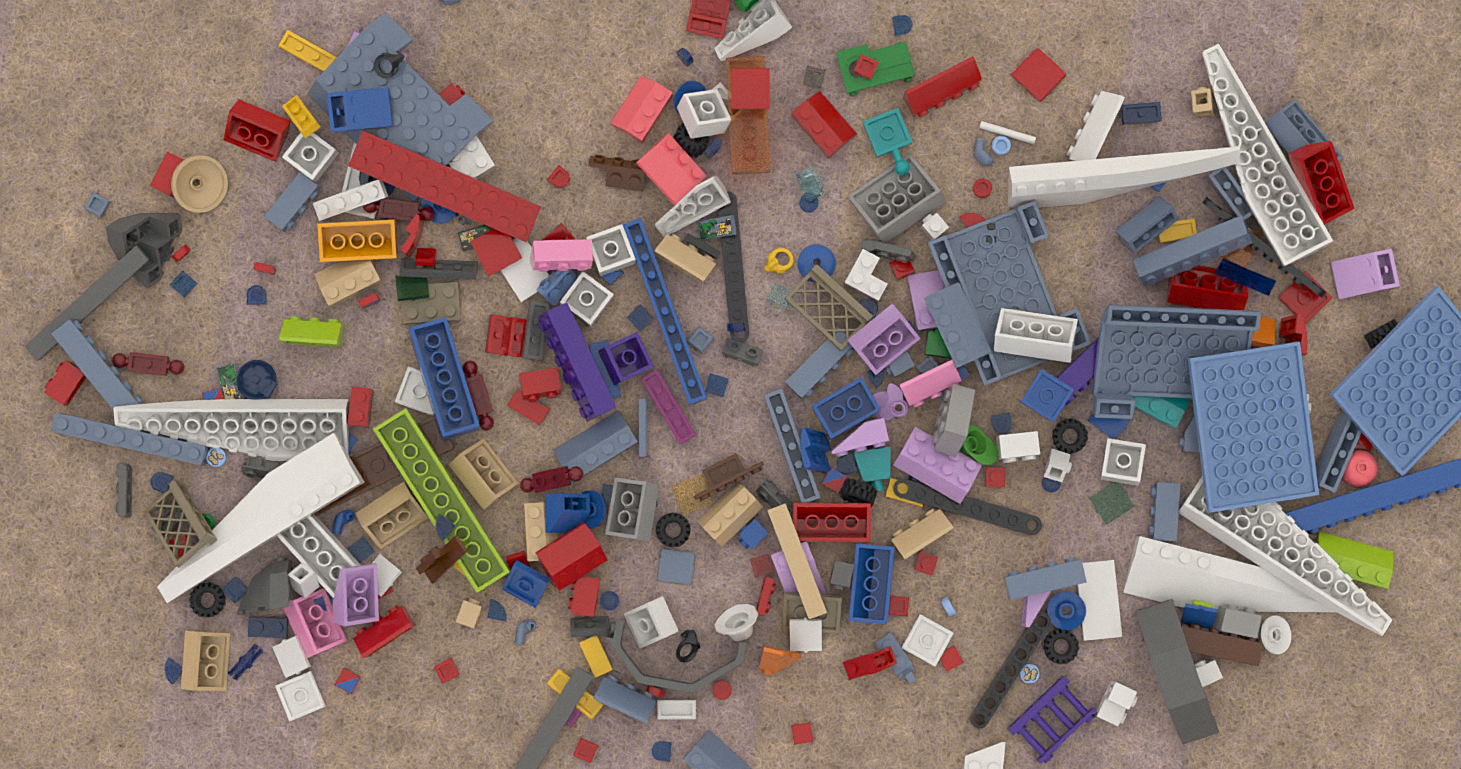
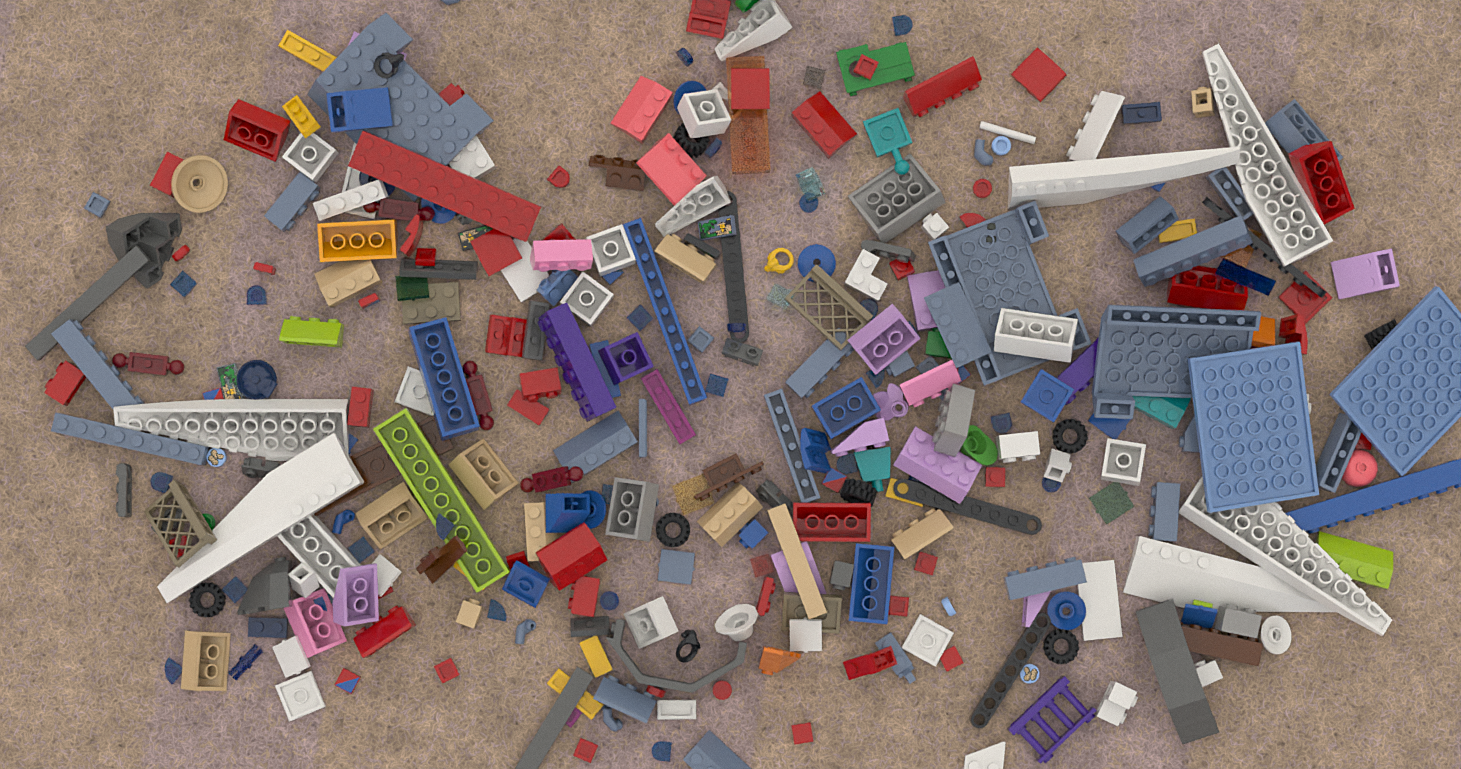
(614, 725): none -> sand blue arm

